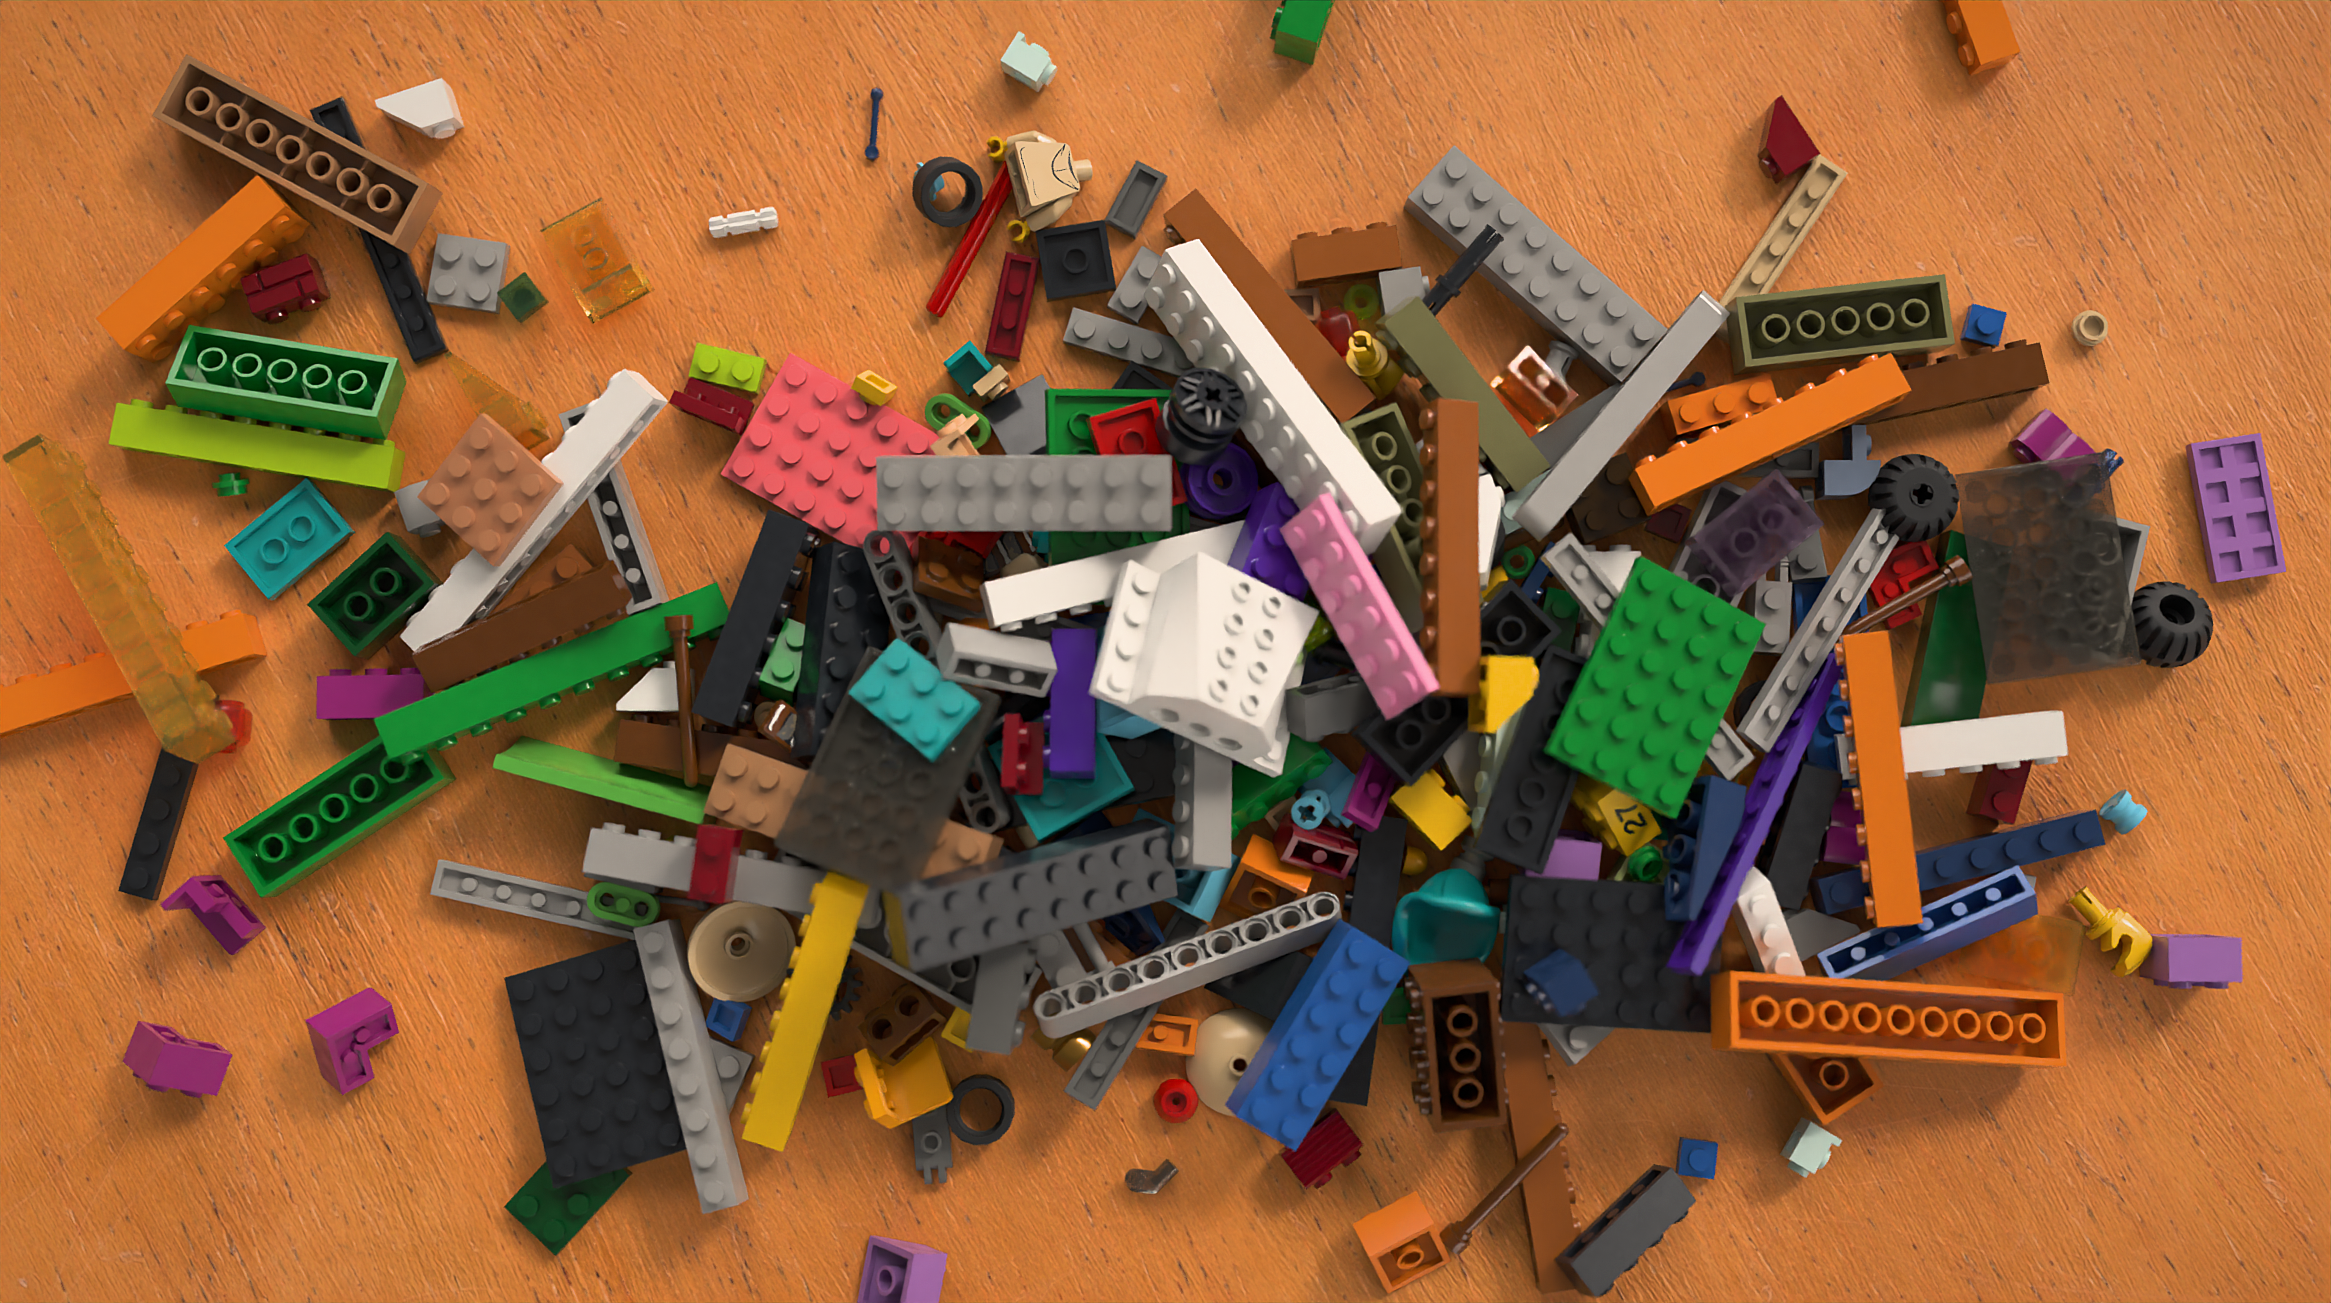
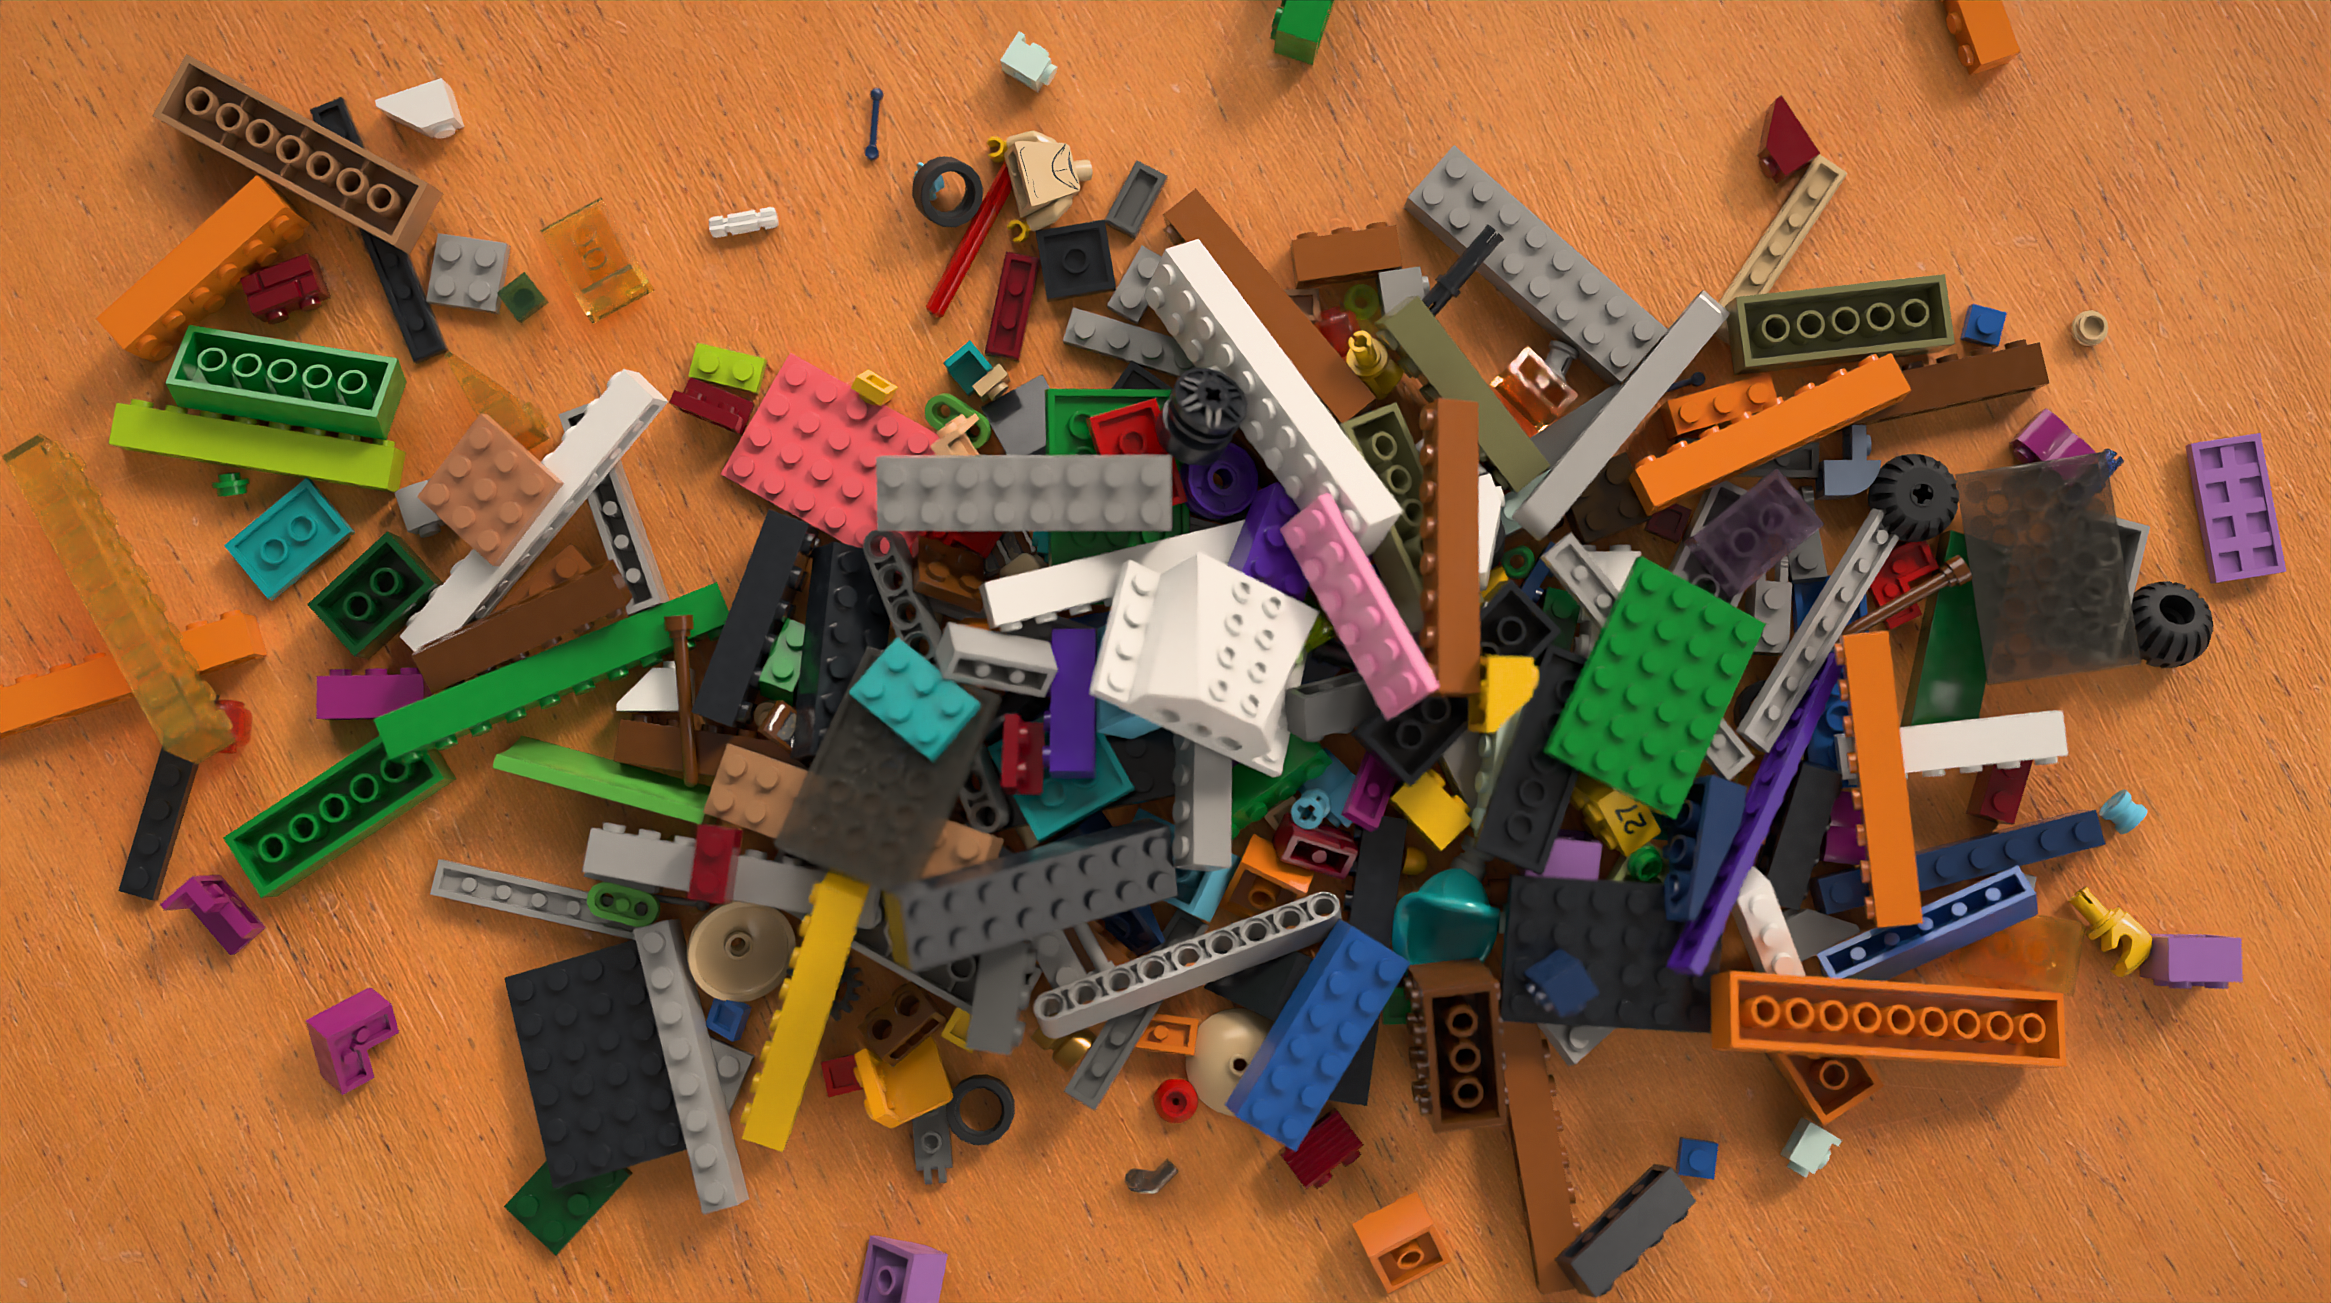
(172, 1061): magenta brick -> none
(1458, 1234): reddish brown piece -> none

